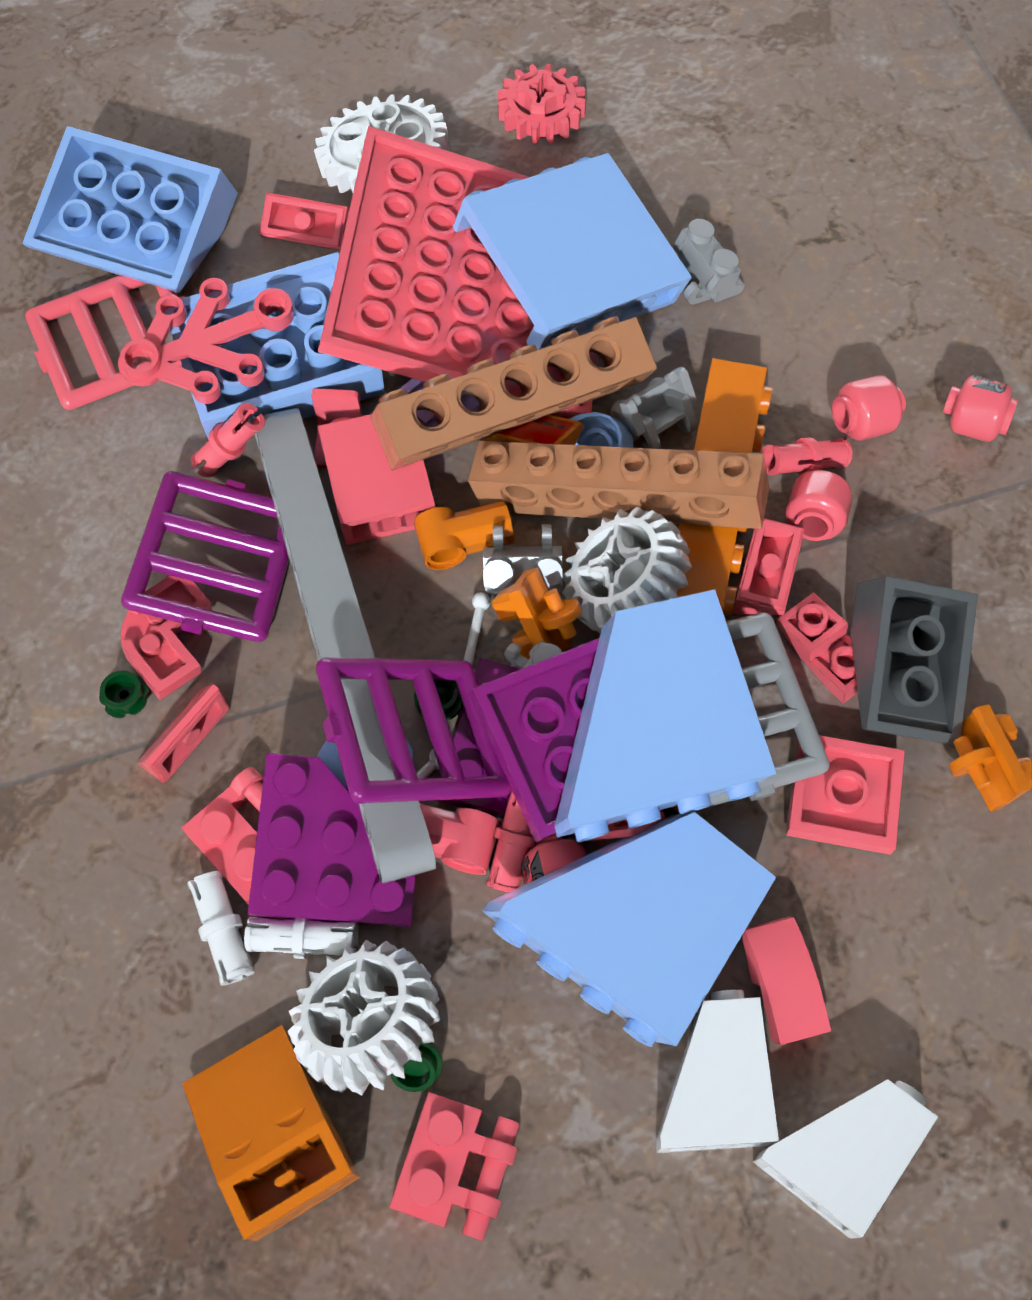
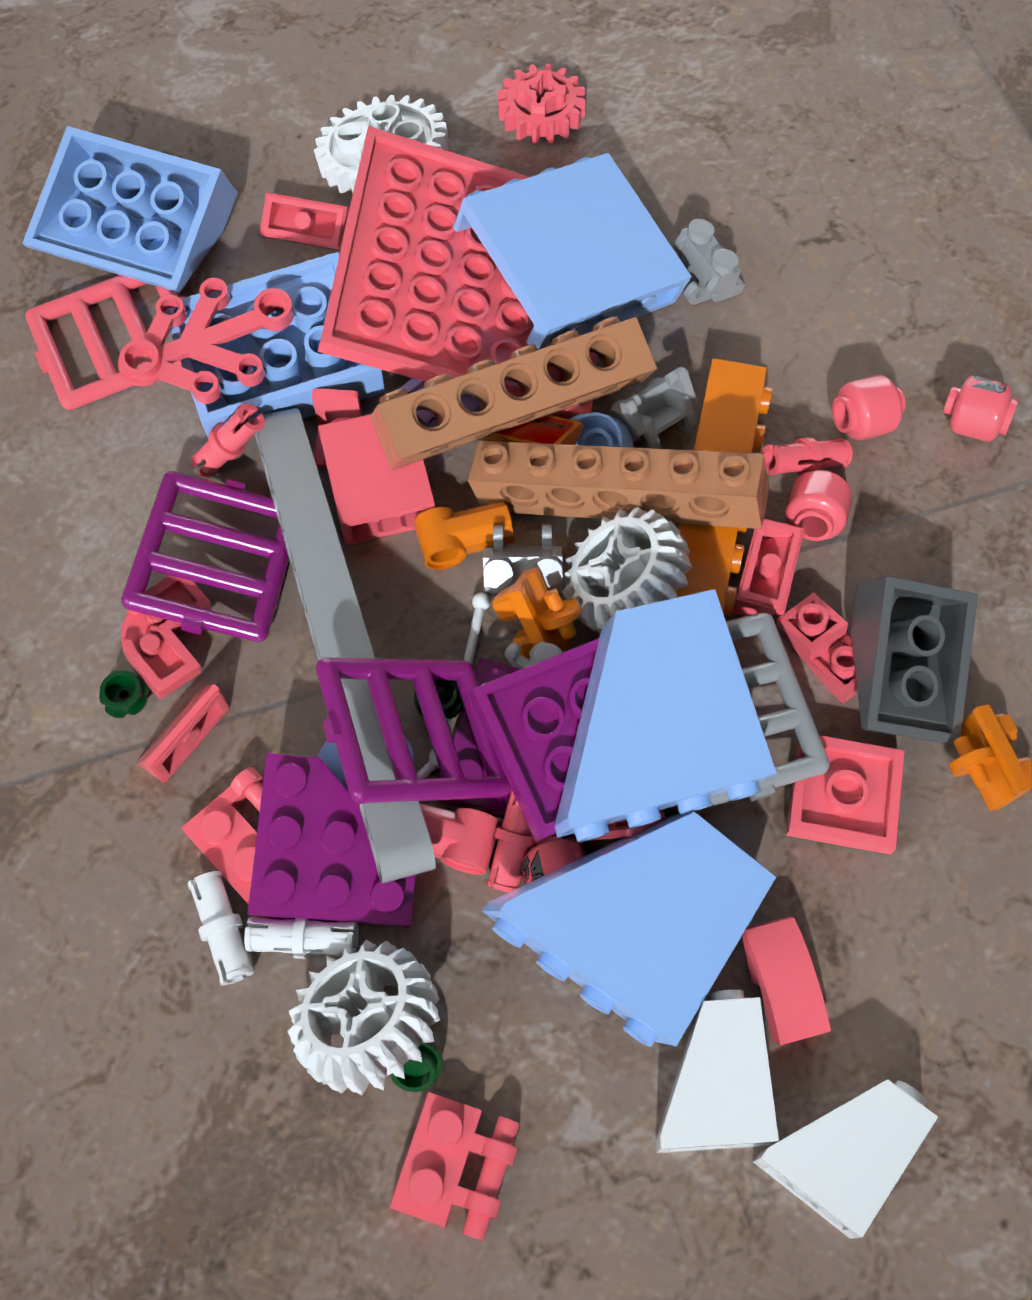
(267, 1135): orange slope -> none

